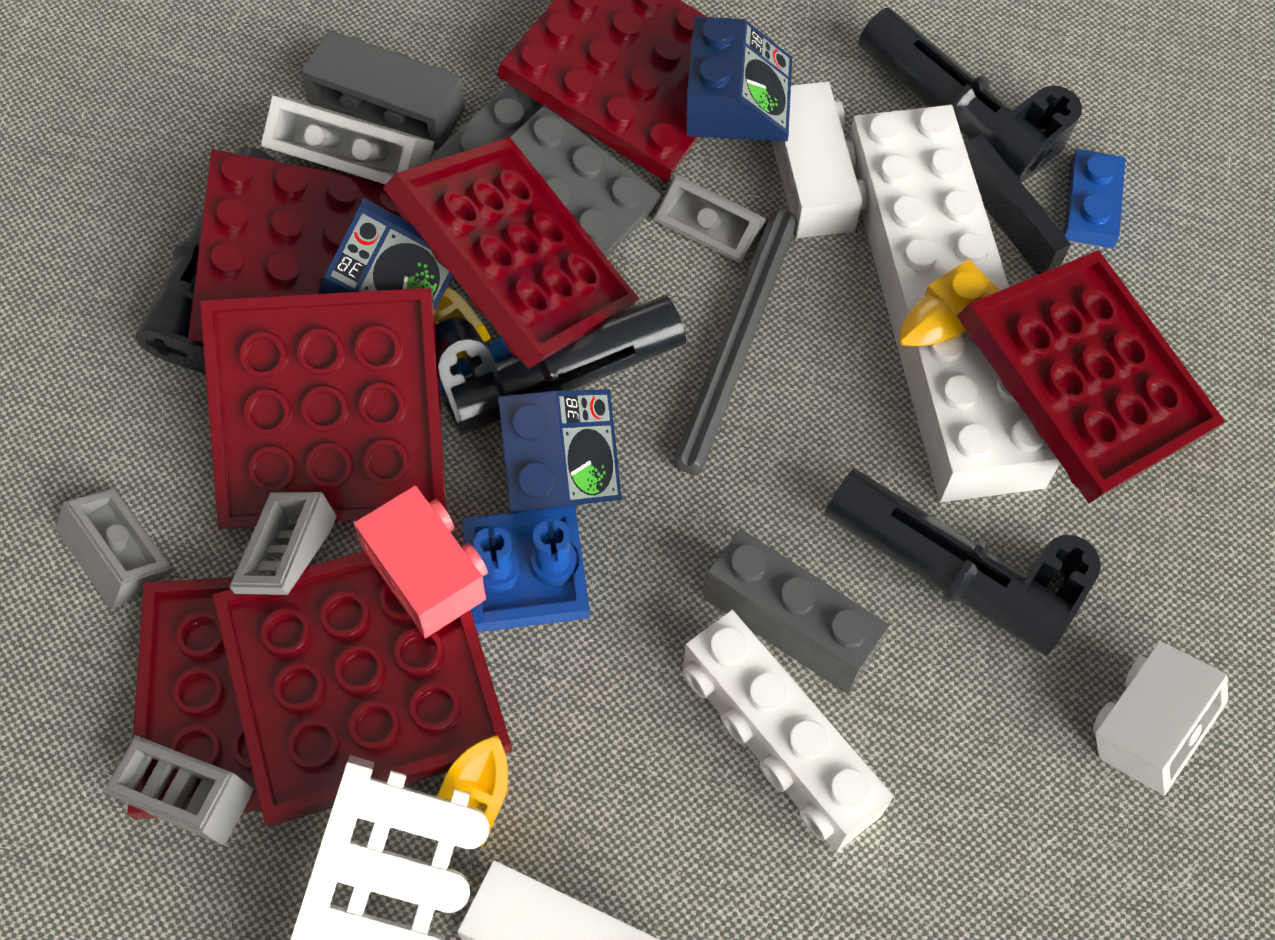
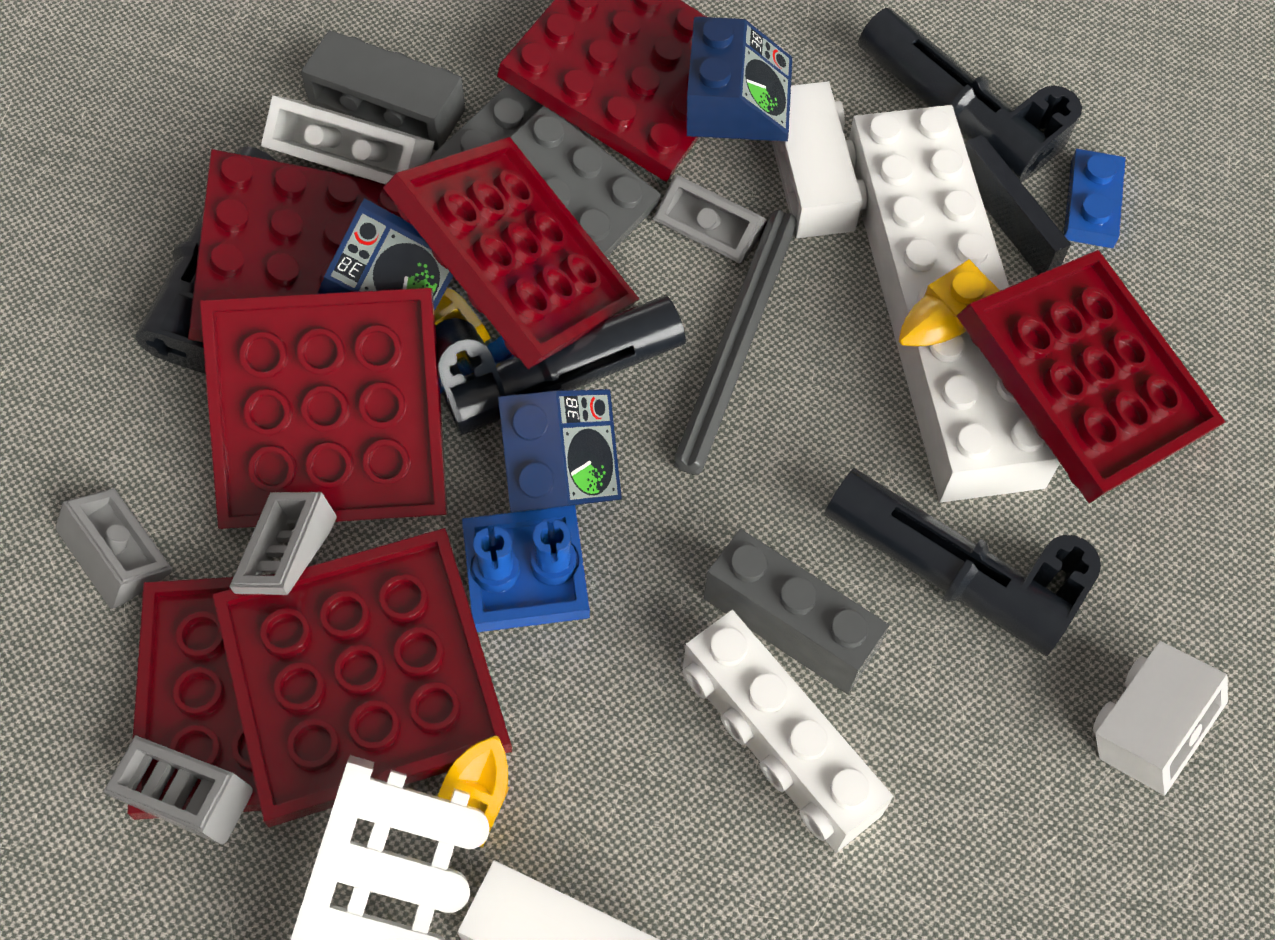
(422, 560): coral brick -> none

